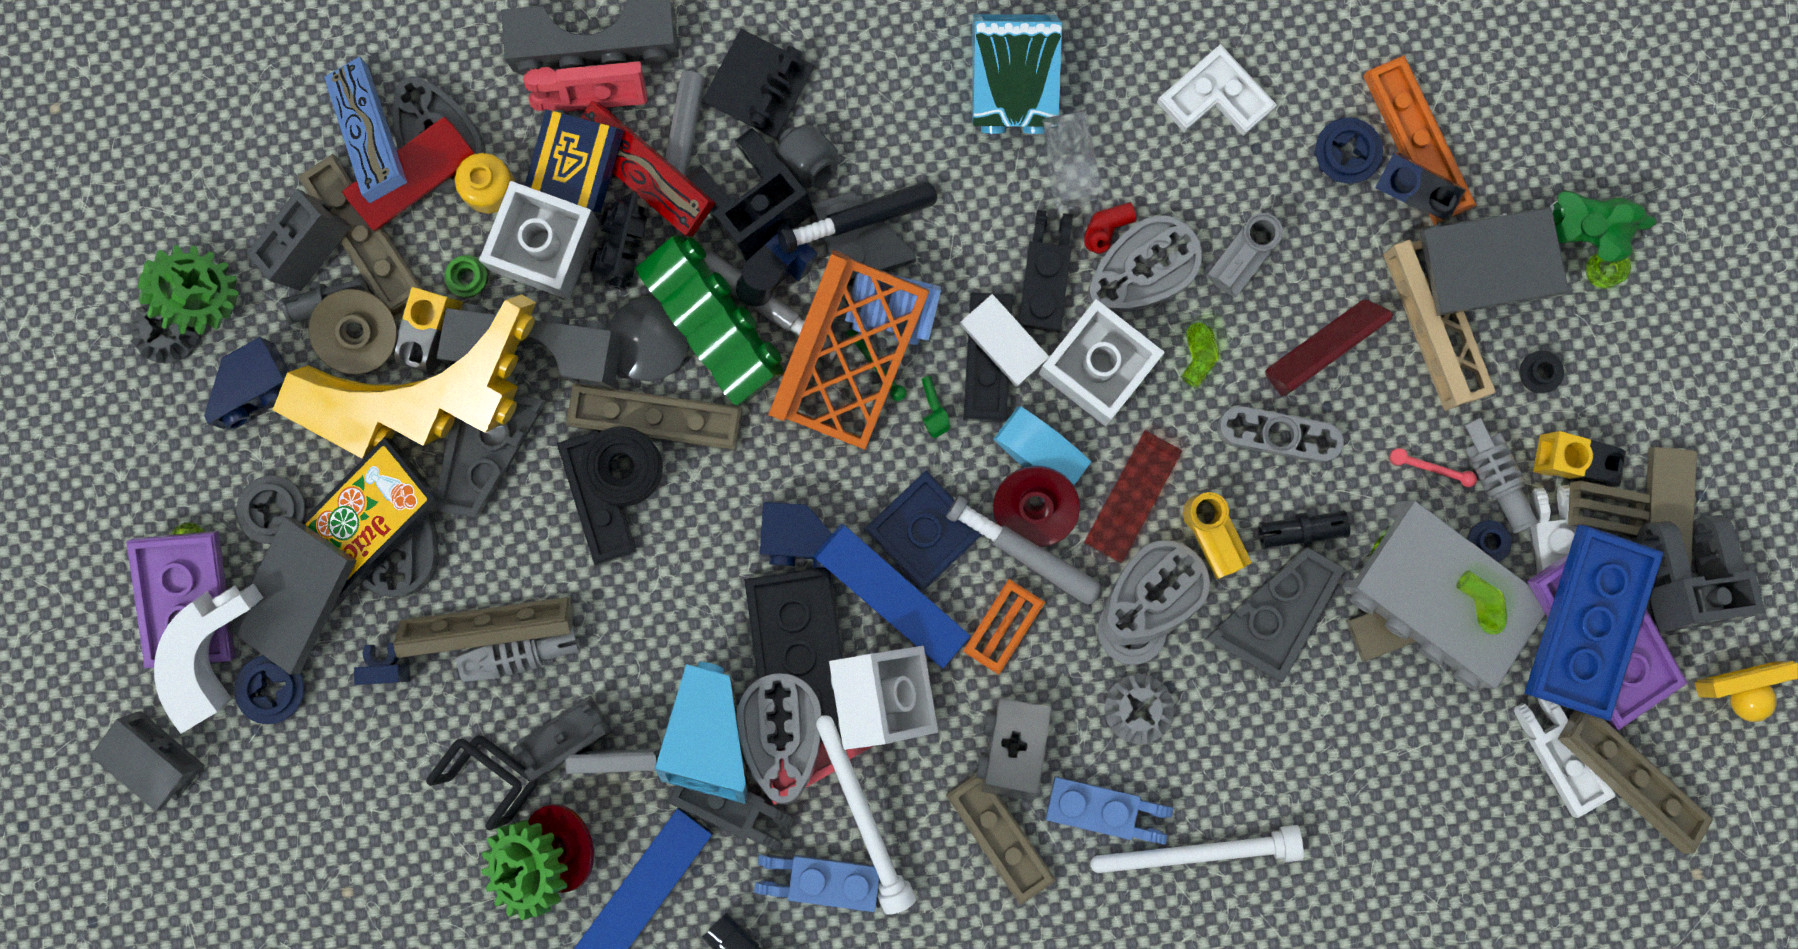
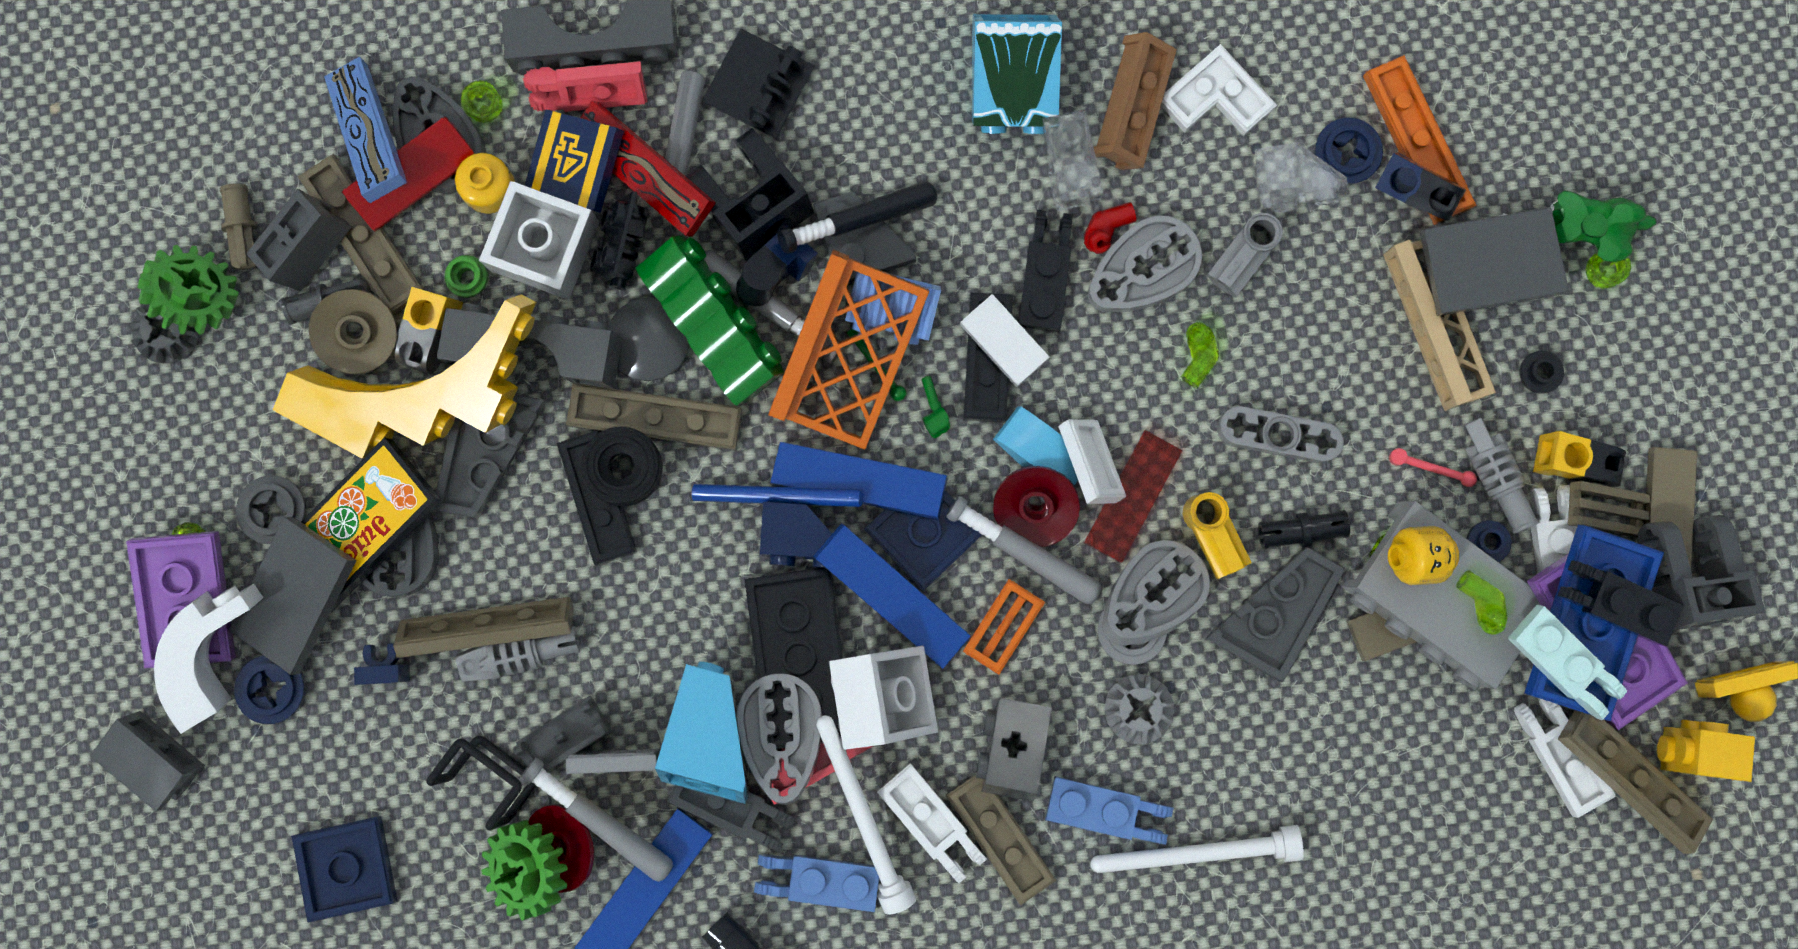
(238, 224): none -> dark tan axle
(245, 383): dark blue slope -> none
(344, 869): none -> dark blue tile
(477, 90): none -> clear neon green bush
(613, 832): none -> light grey piece
(789, 495): none -> blue bar
(808, 155): dark grey head -> none
(881, 483): none -> blue tile
(928, 819): none -> white hinge
(1092, 461): none -> white tile
(1101, 362): white brick -> none
(1135, 101): none -> medium nougat container
(1296, 175): none -> clear slope
(1327, 345): dark red slope -> none
(1423, 555): none -> yellow head
(1564, 660): none -> light aqua hinge
(1624, 604): none -> black hinge
(1706, 751): none -> yellow brick

